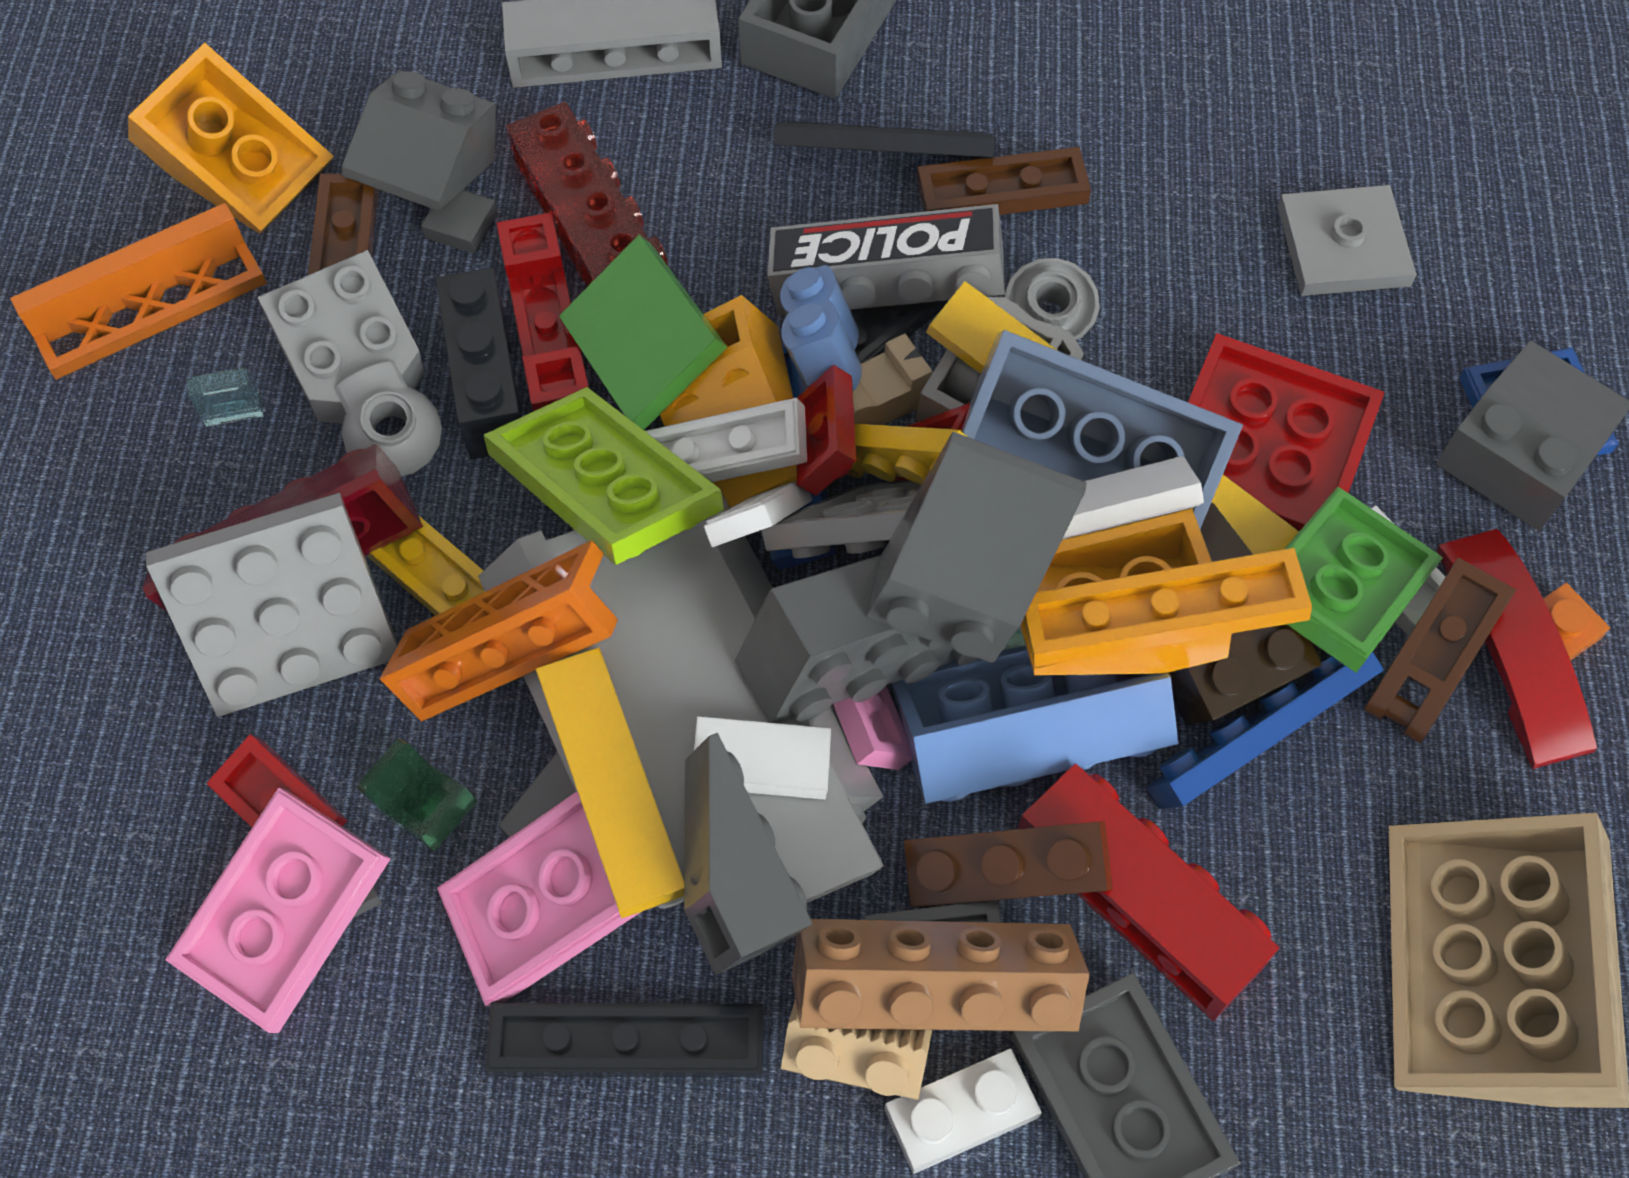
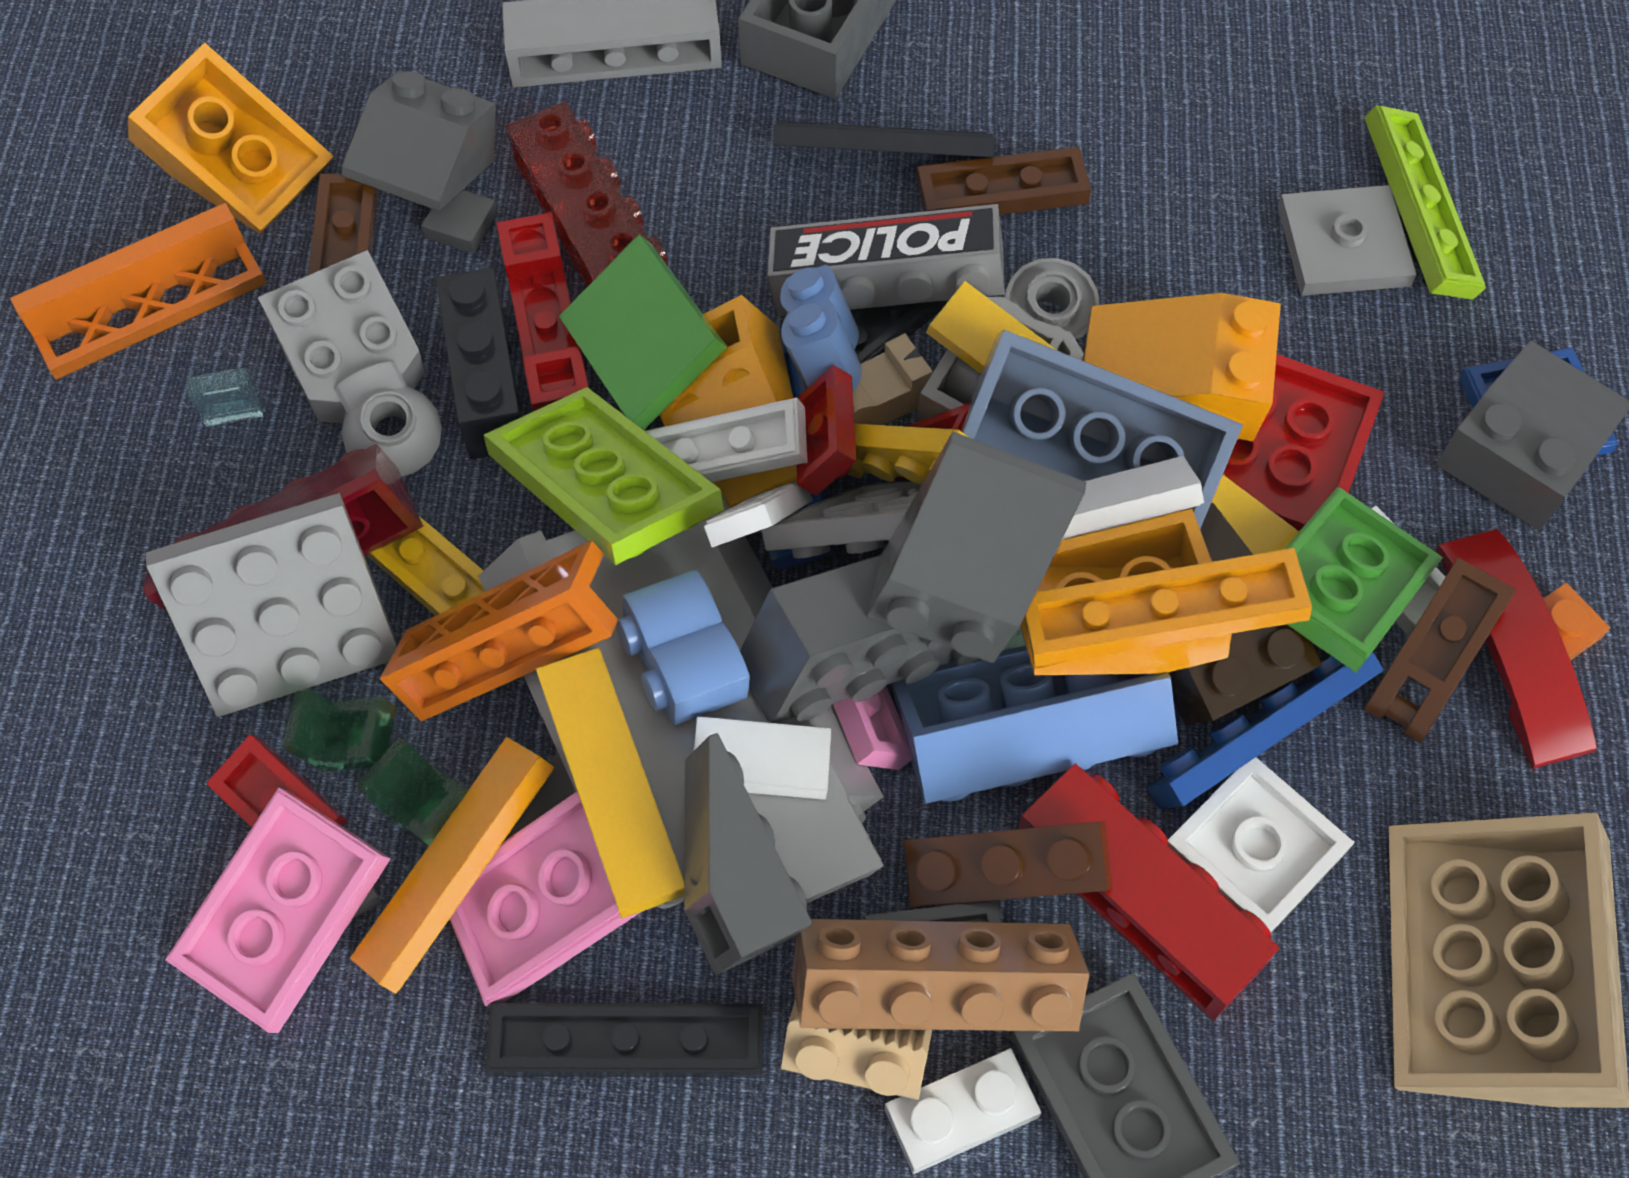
(338, 733): none -> clear green bracket
(451, 865): none -> light orange tile
(684, 648): none -> medium blue brick
(1194, 348): none -> light orange slope
(1261, 843): none -> white plate
(1424, 203): none -> lime tile

